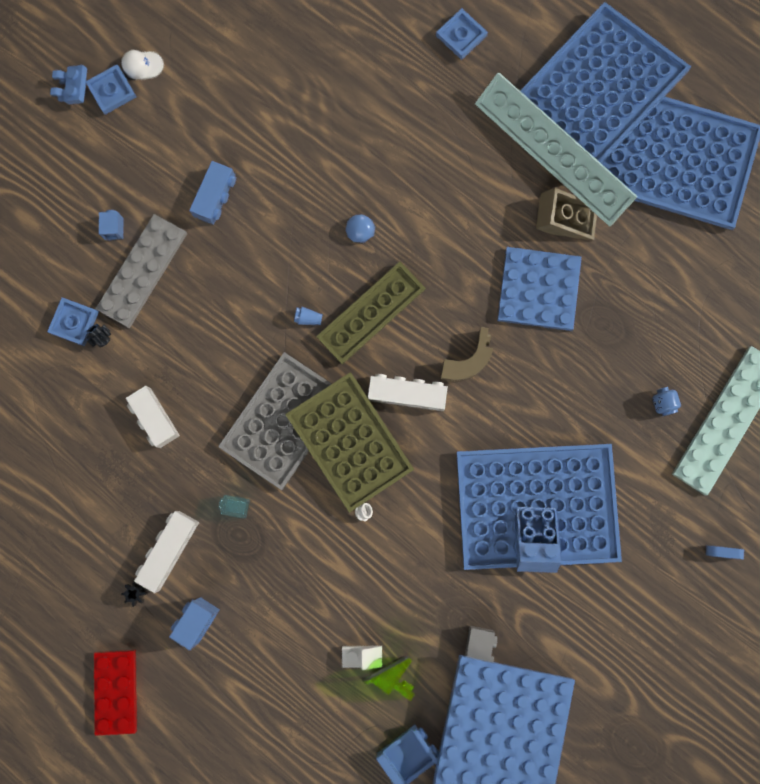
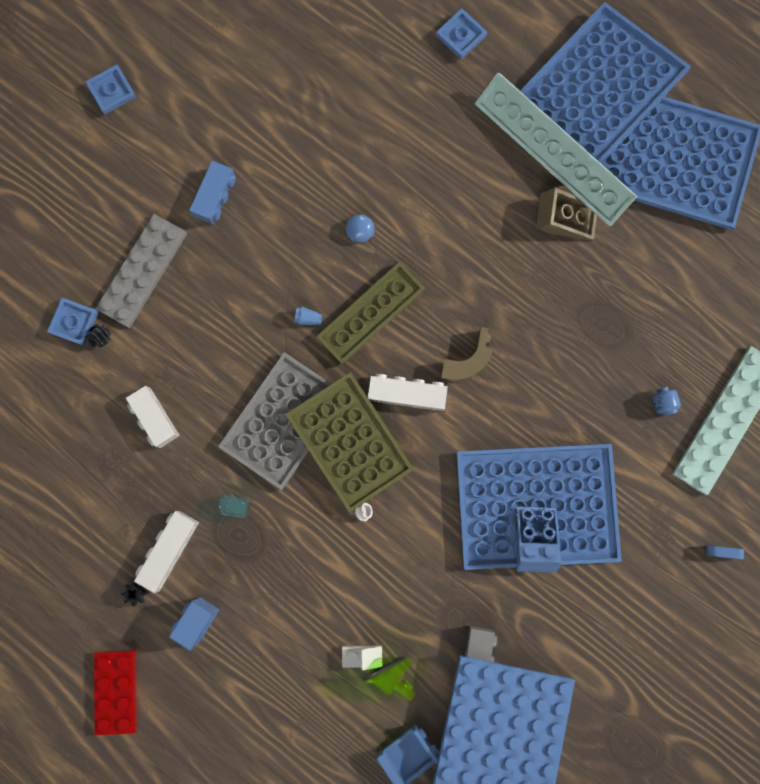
(75, 84): medium blue plate -> none
(110, 225): medium blue brick -> none
(141, 64): white cap -> none
(539, 288): medium blue plate -> none

